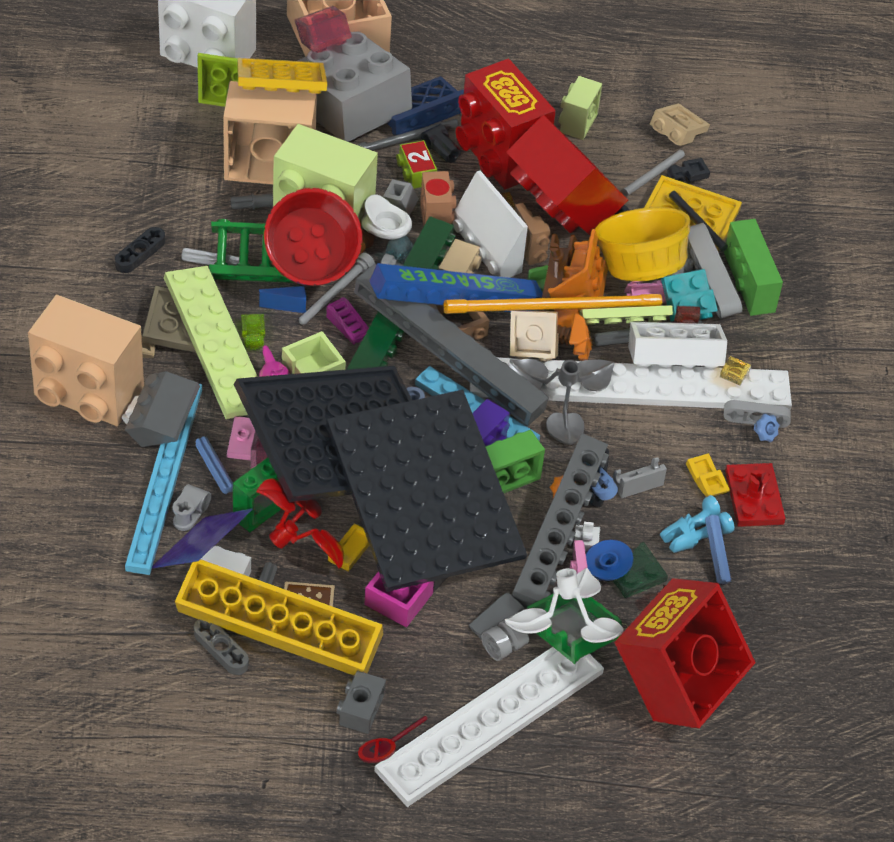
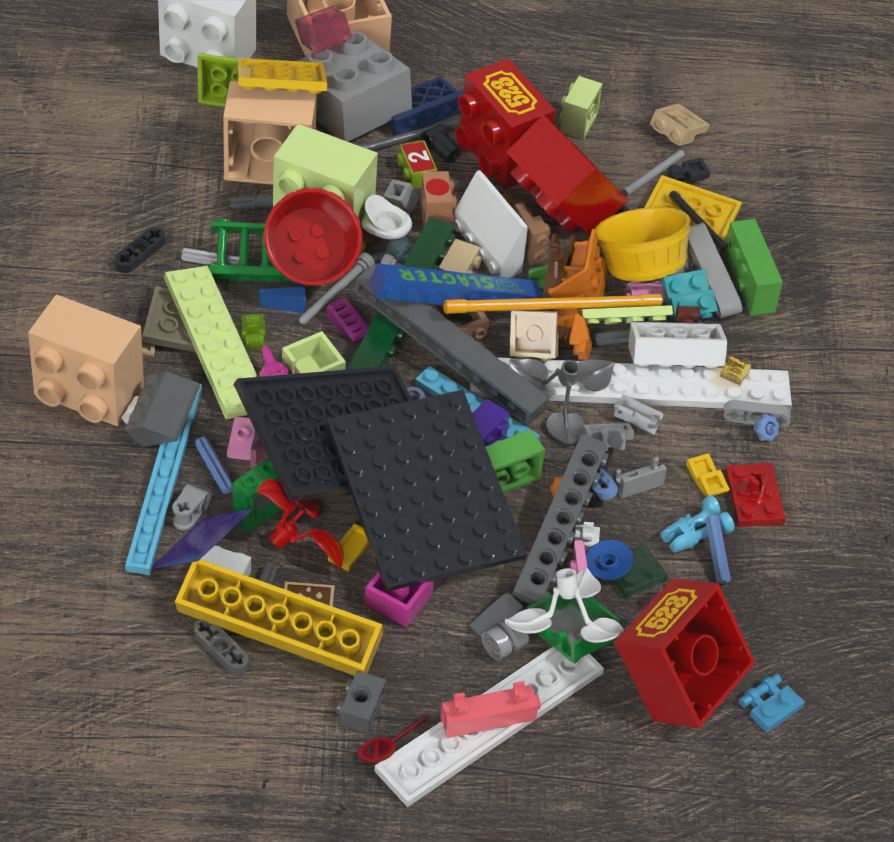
(489, 710): none -> coral brick
(612, 434): none -> light grey plate
(638, 414): none -> light grey hinge
(775, 709): none -> dark azure plate

